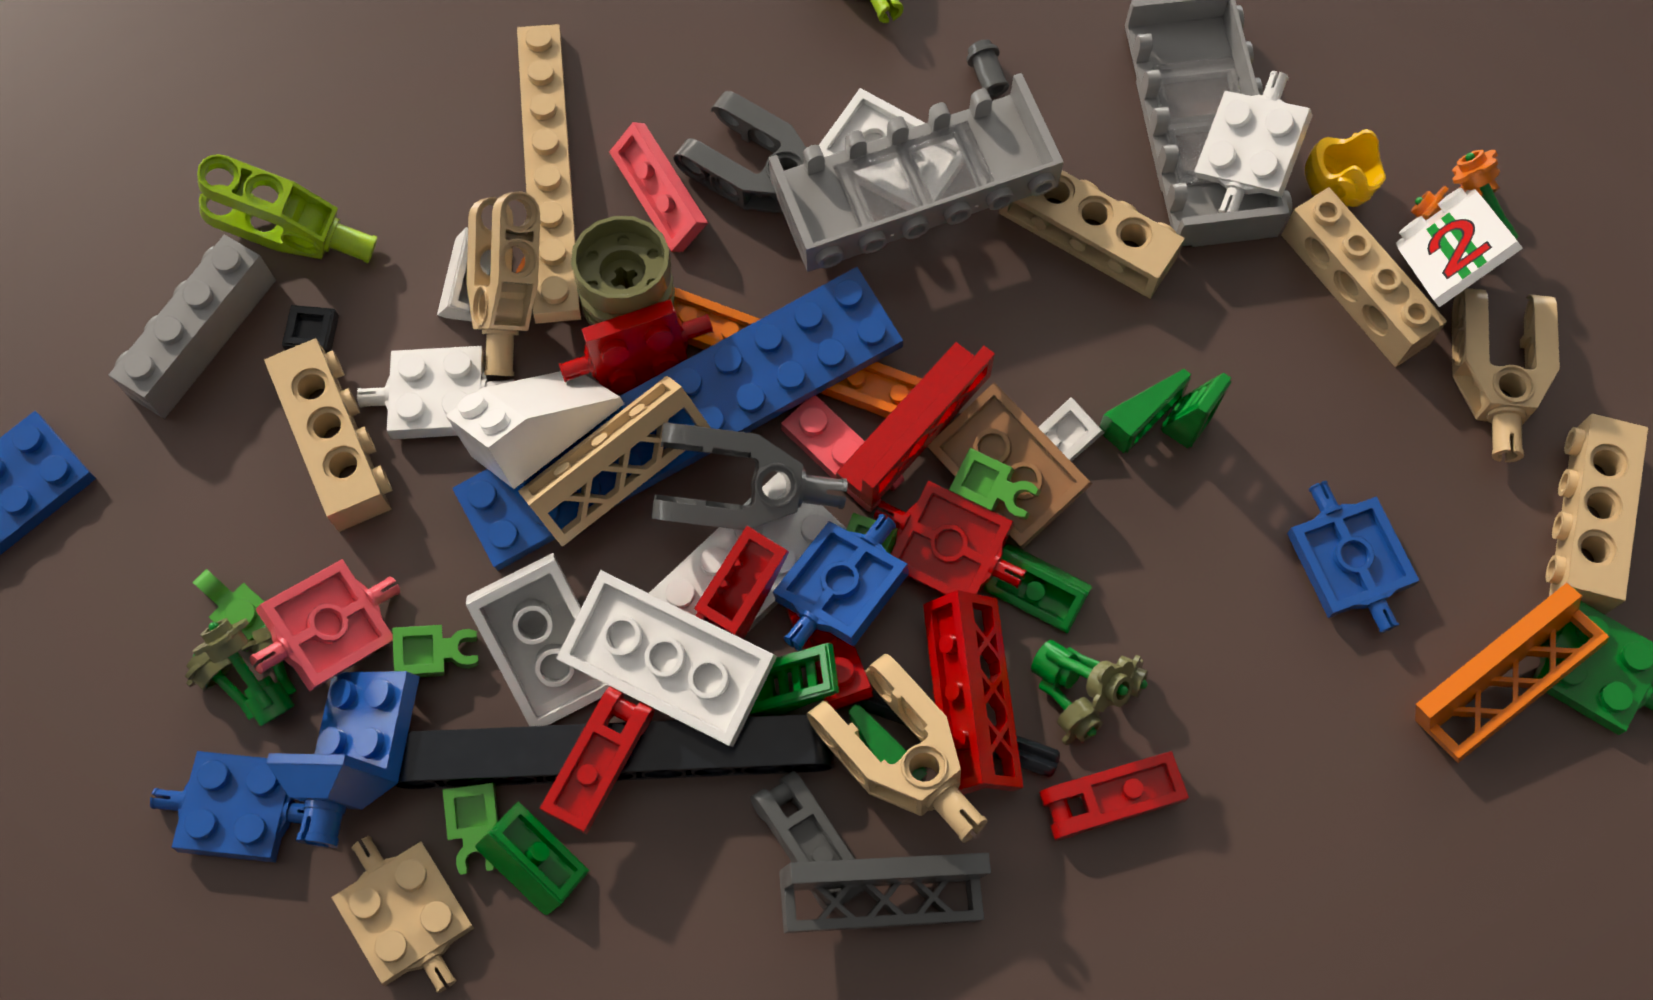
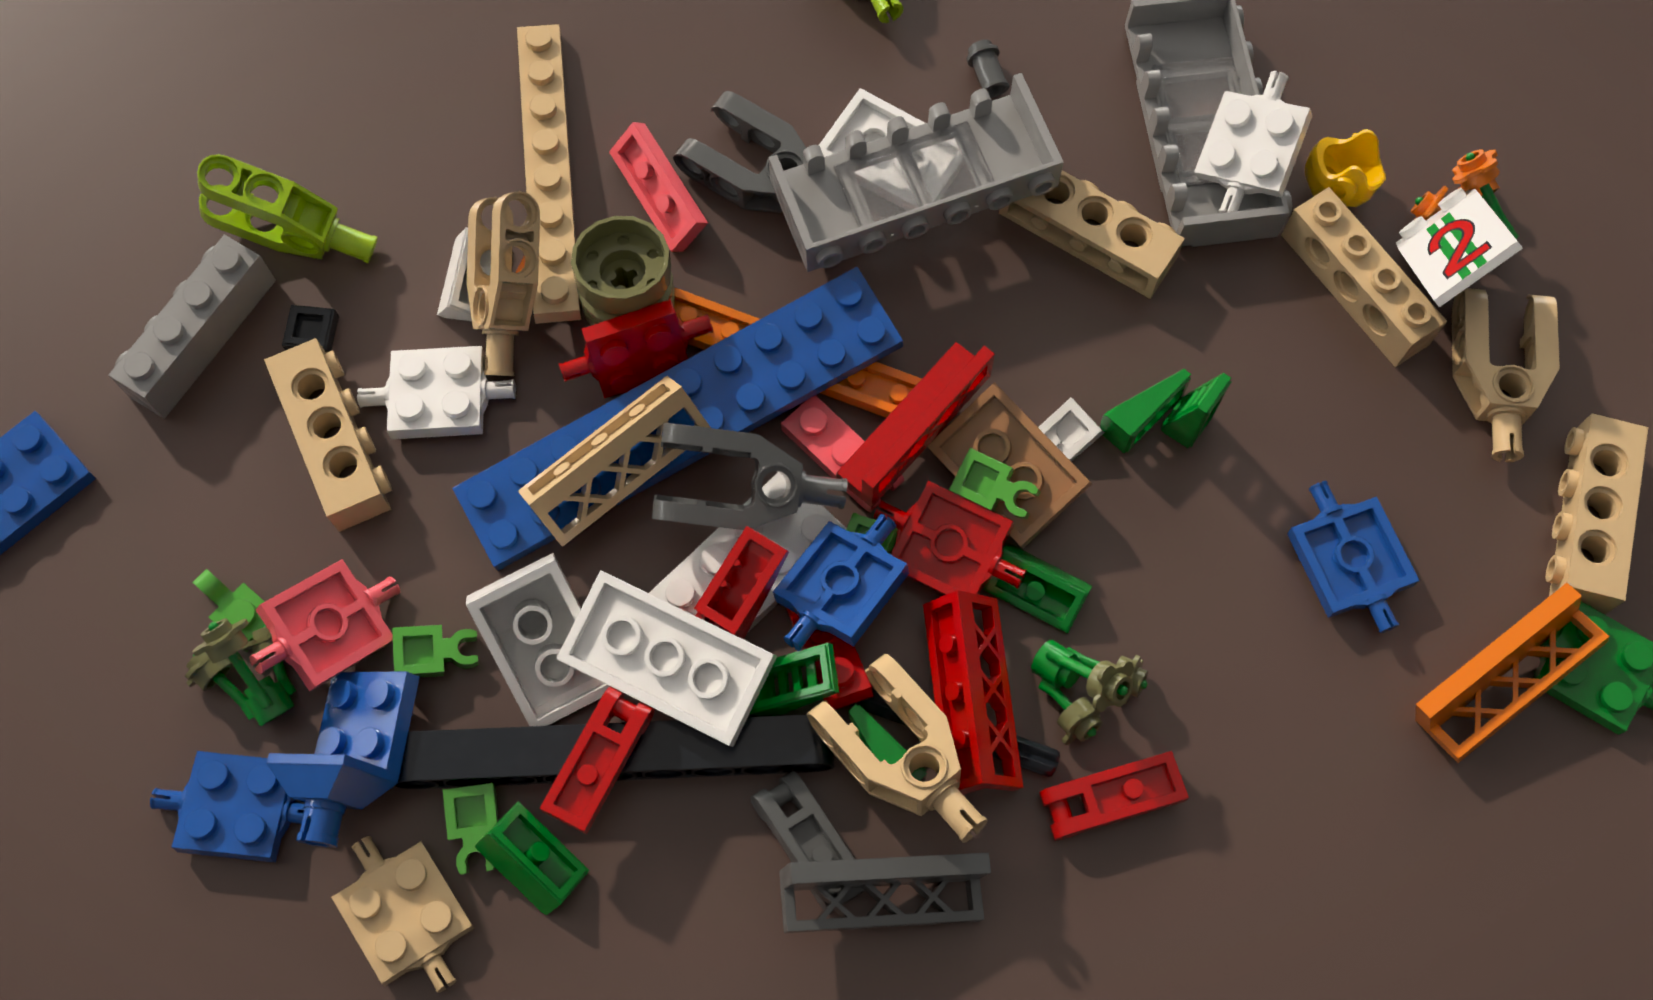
(529, 421): white slope -> none

